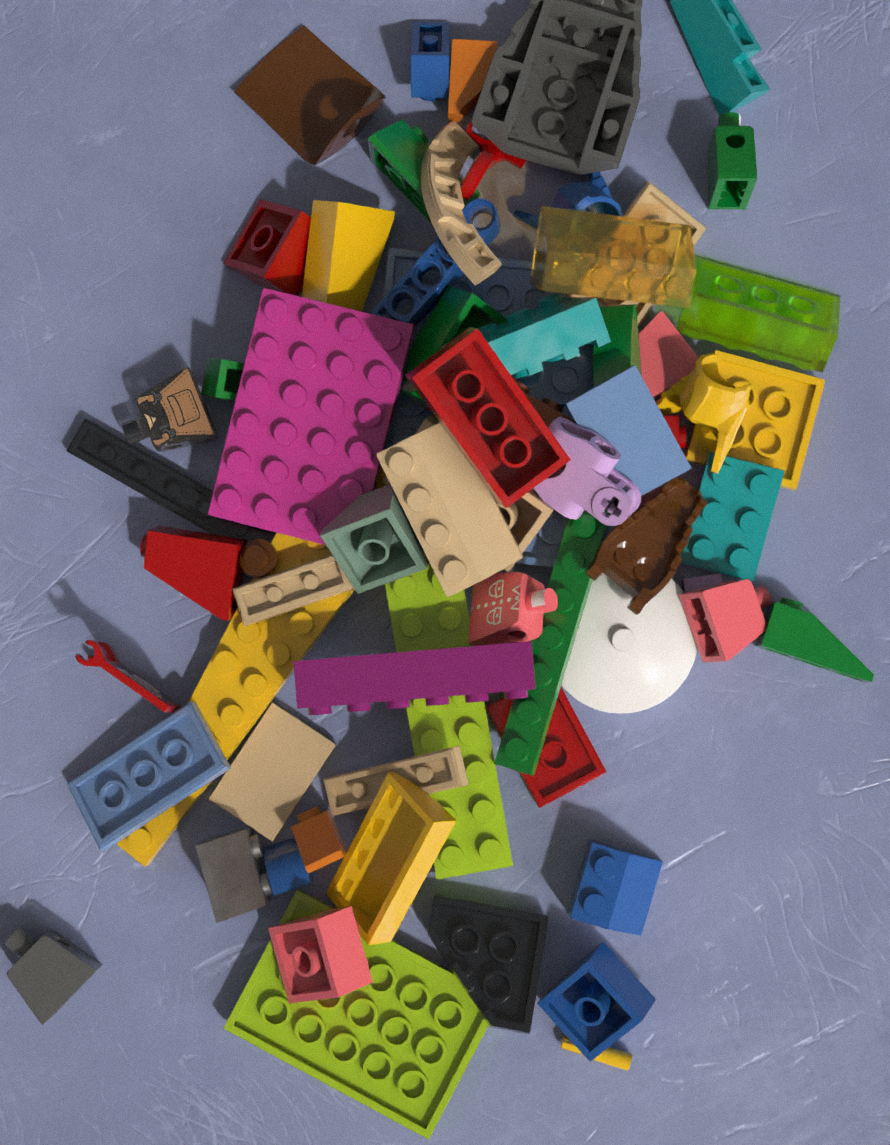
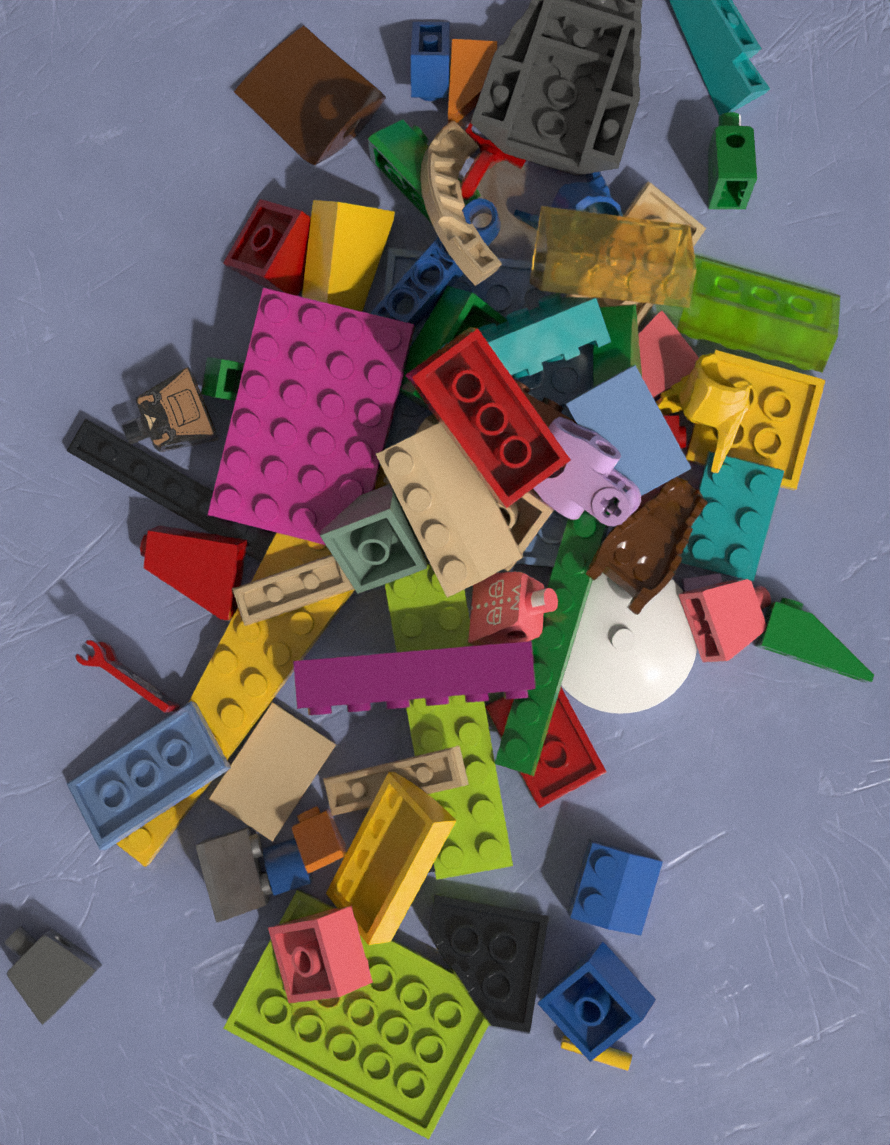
(258, 558): reddish brown plate -> none

